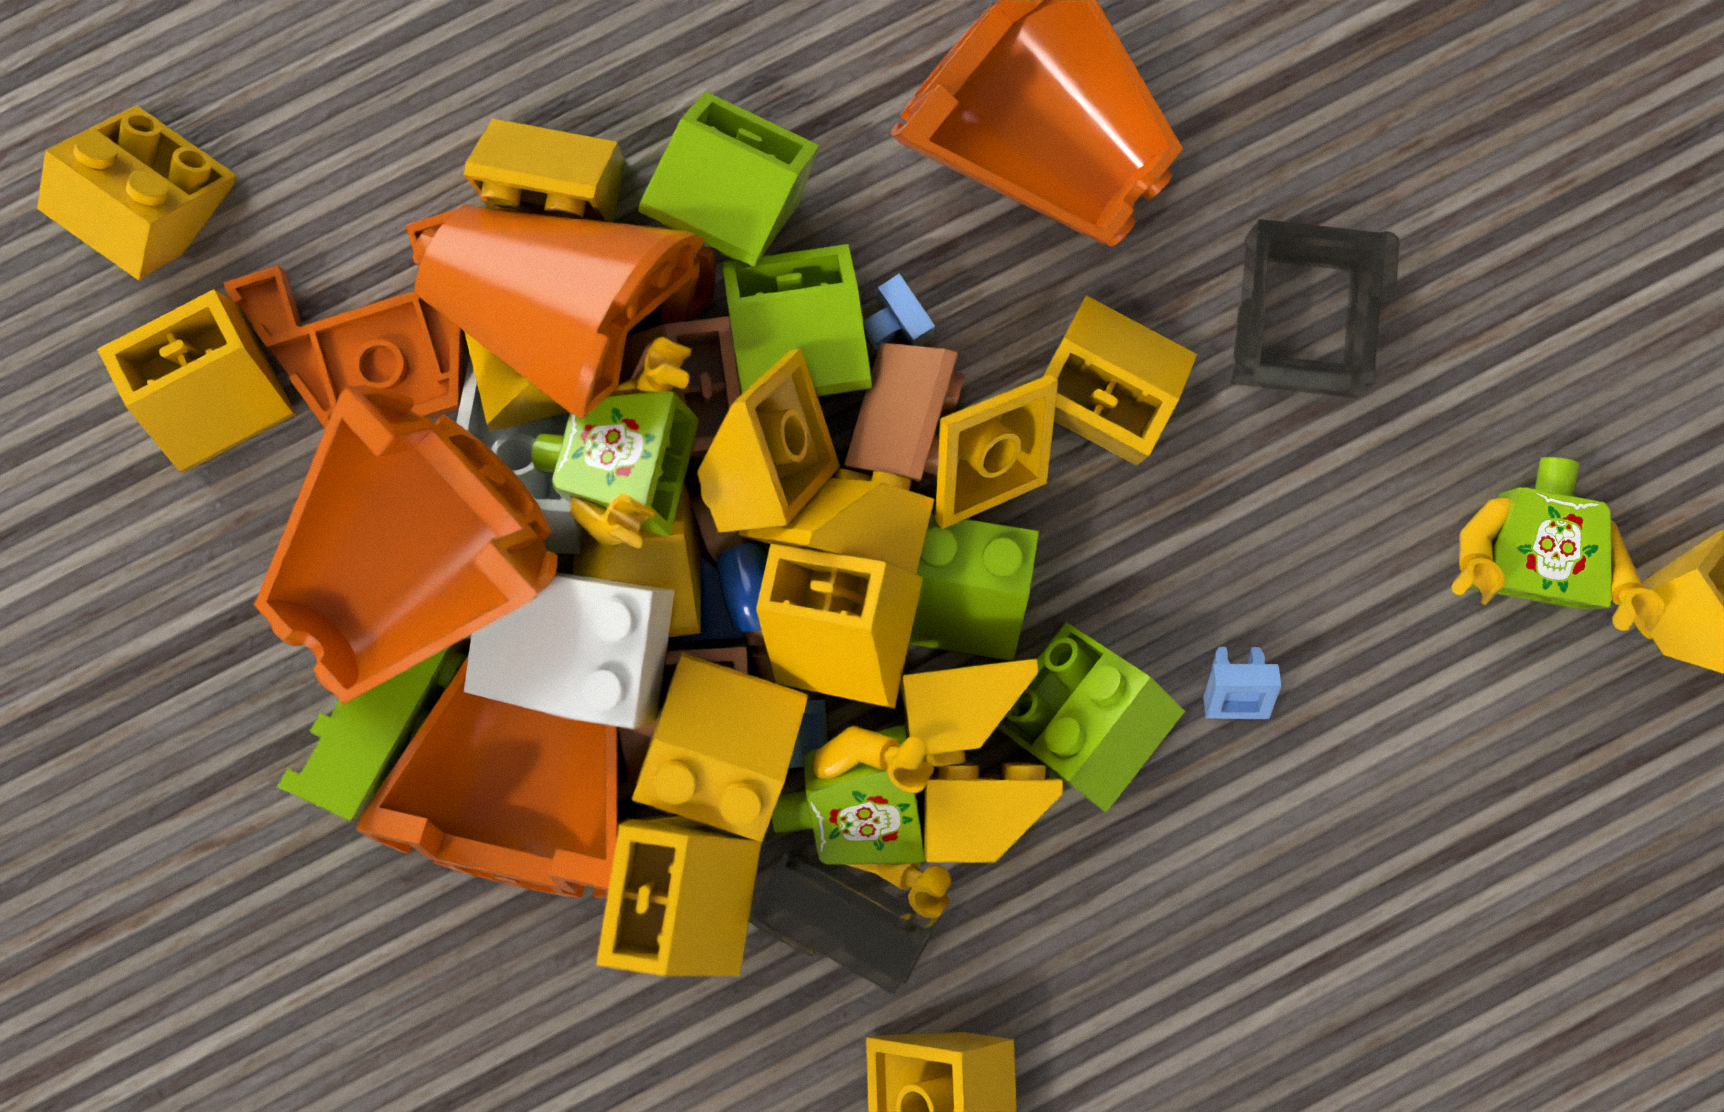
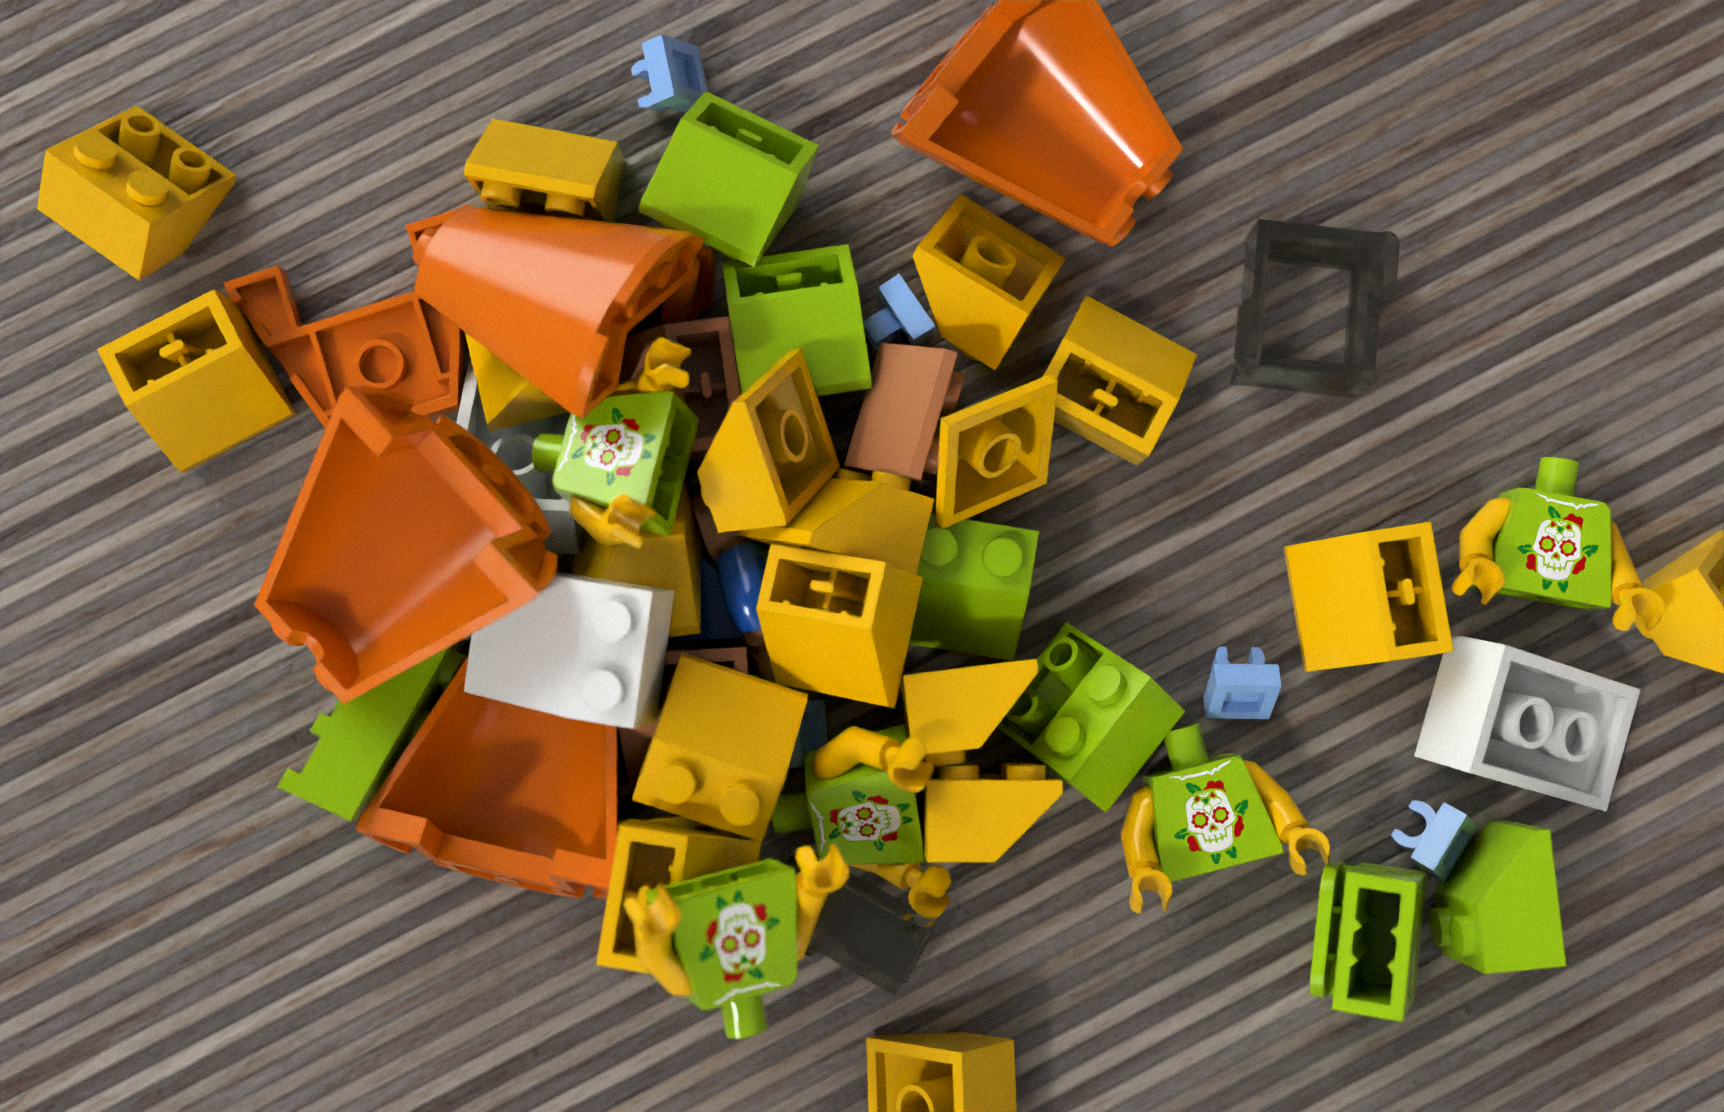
(673, 74): none -> light blue tile
(735, 933): none -> torso
(982, 279): none -> yellow slope
(1208, 818): none -> torso
(1368, 597): none -> yellow slope
(1368, 938): none -> lime brick
(1441, 841): none -> light blue tile
(1501, 902): none -> lime slope
(1527, 721): none -> white slope

